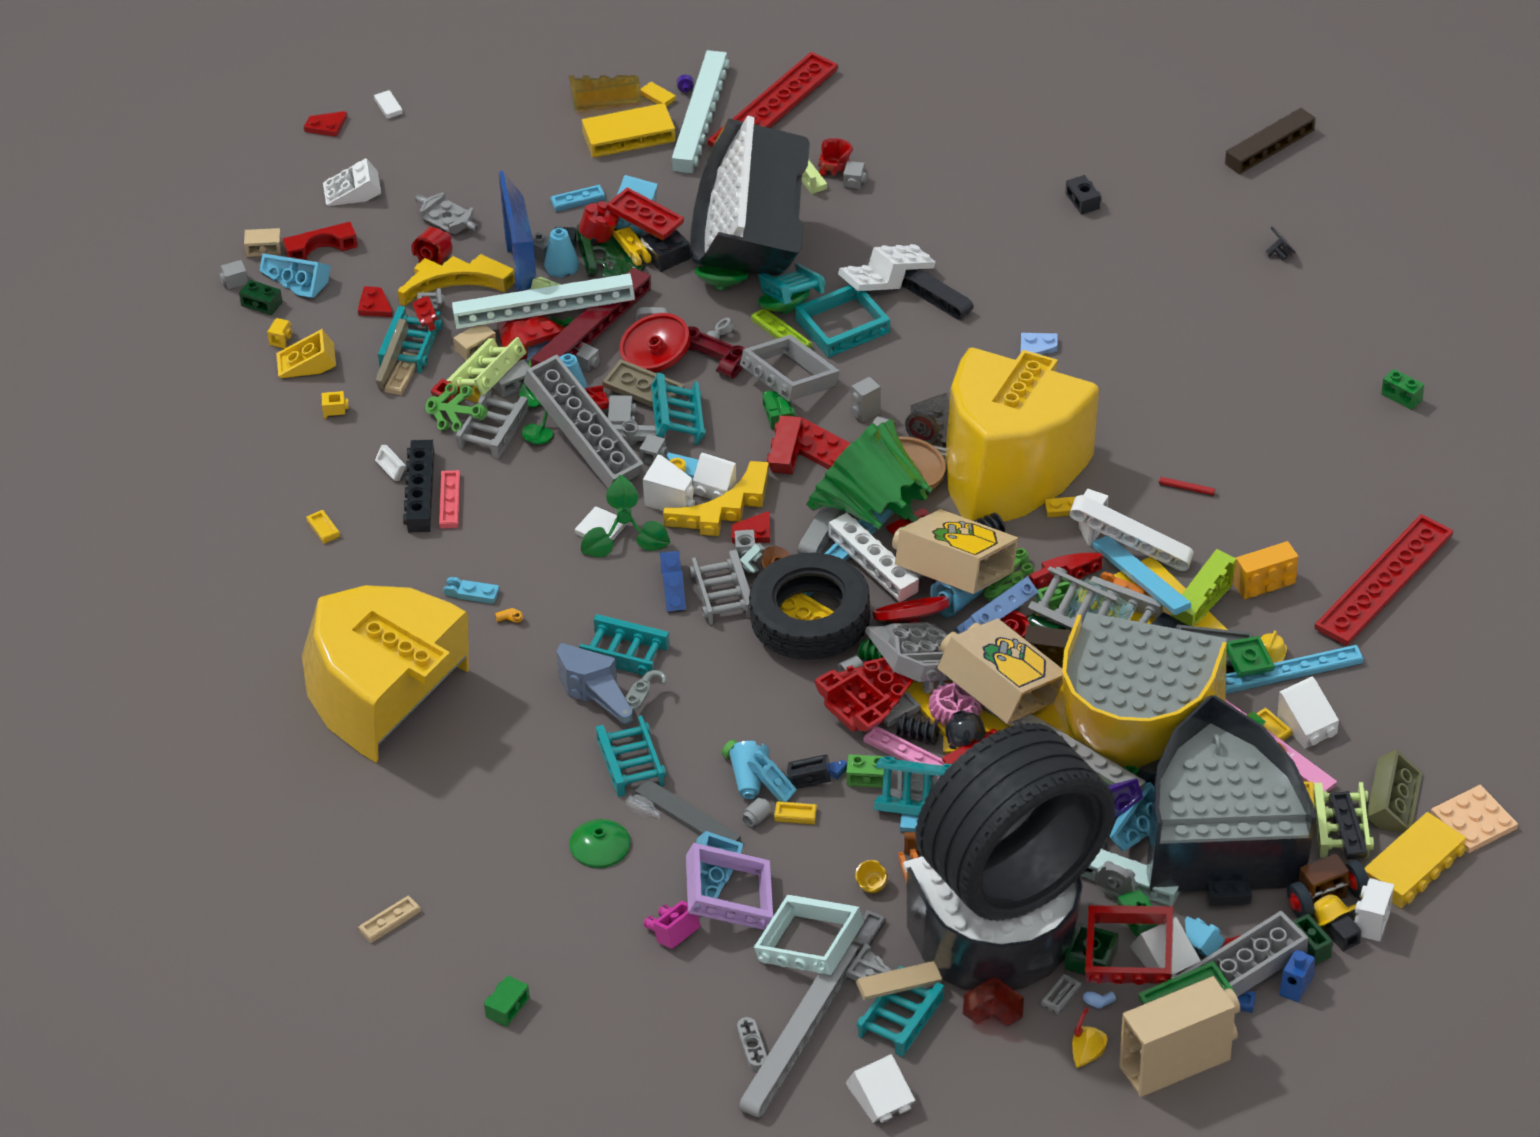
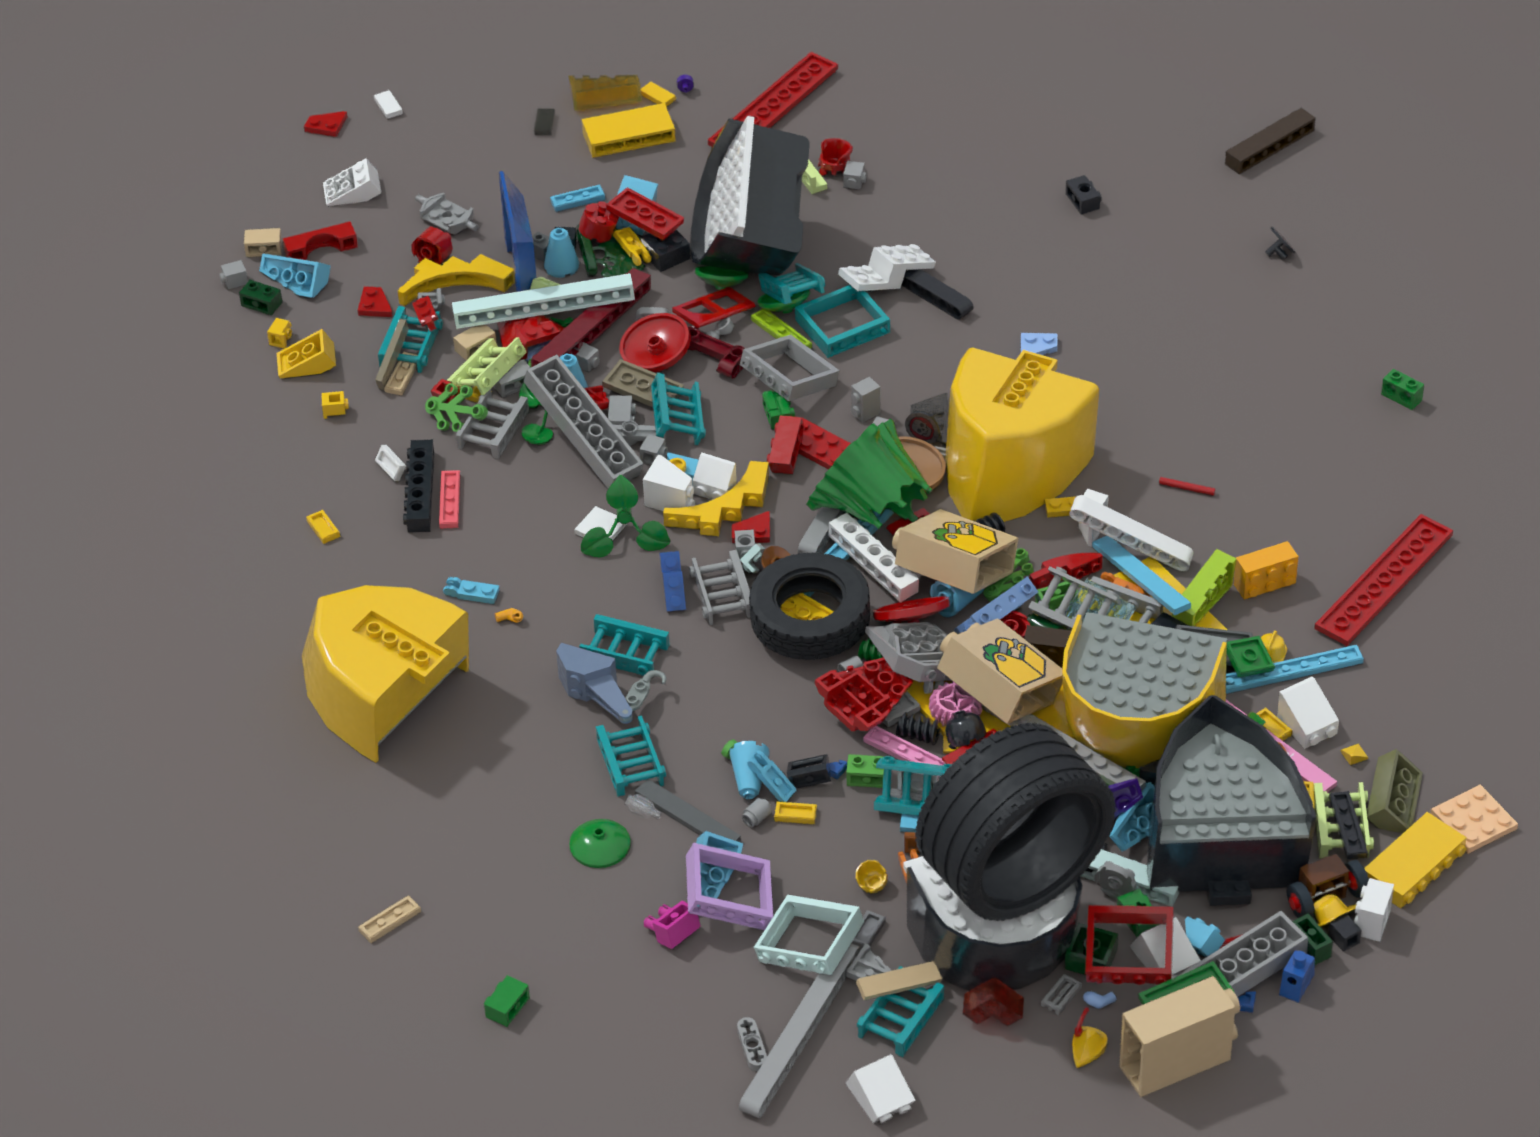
(544, 121): none -> clear smoke tile
(699, 320): none -> red window
(700, 112): light aqua brick -> none
(1354, 754): none -> yellow slope

